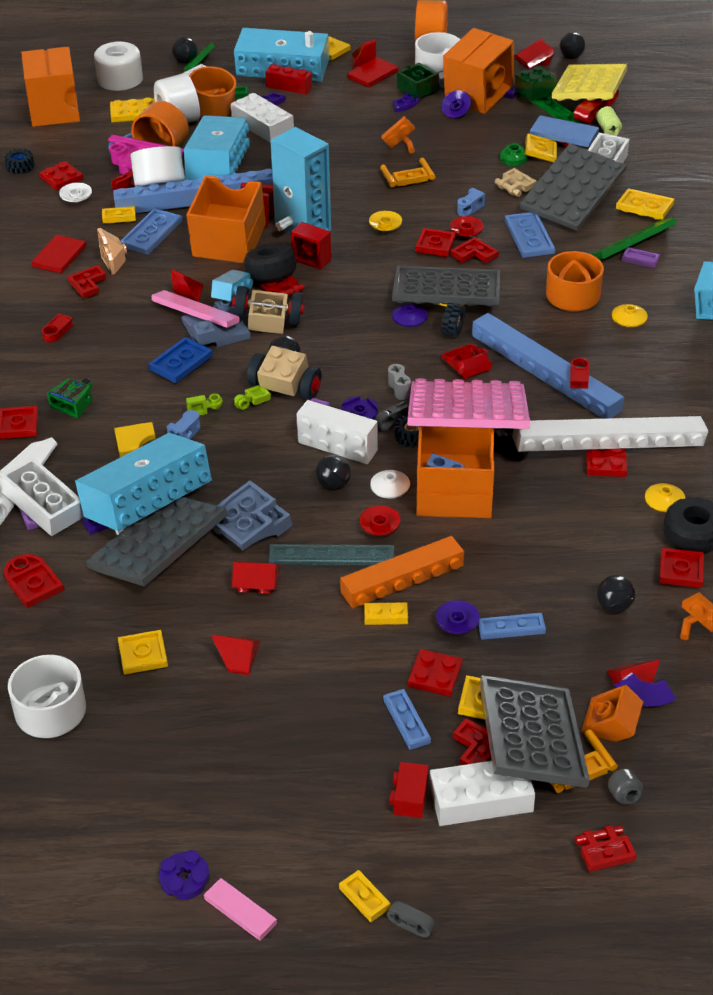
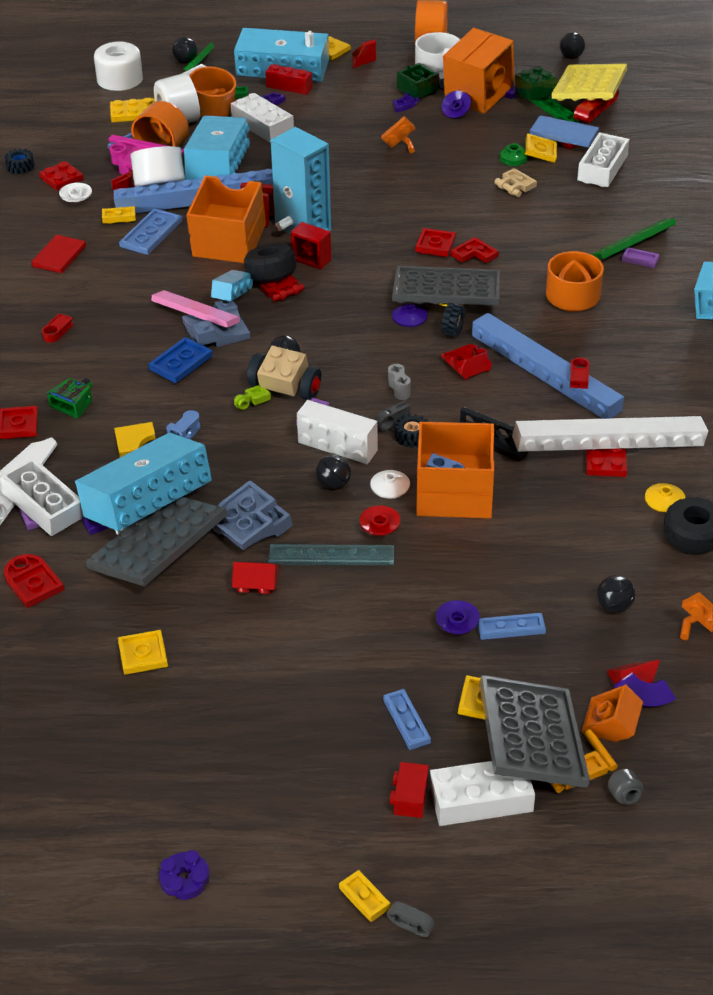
(47, 696): white piece -> none
(50, 86): orange piece -> none
(85, 281): red plate -> none
(111, 250): light nougat slope -> none
(186, 286): red slope -> none
(200, 403): lime plate -> none
(237, 652): red slope -> none
(240, 909): bright pink tile -> none
(267, 309): tan brick -> none
(366, 408): dark purple plate -> none
(372, 72): red tile -> none
(385, 220): yellow dish -> none
(386, 613): yellow plate -> none
(401, 572): orange brick -> none
(410, 176): light orange plate -> none
(435, 672): red plate -> none
(466, 226): red dish -> none
(468, 404): bright pink plate -> none
(470, 203): medium blue leg -> none
(476, 739): red plate -> none
(529, 234): medium blue tile -> none
(535, 55): red slope -> none
(573, 187): dark grey plate -> none
(606, 853): red plate -> none
(609, 121): yellowish green piece -> none
(629, 315): yellow dish -> none
(645, 204): yellow plate -> none
(681, 567): red plate -> none

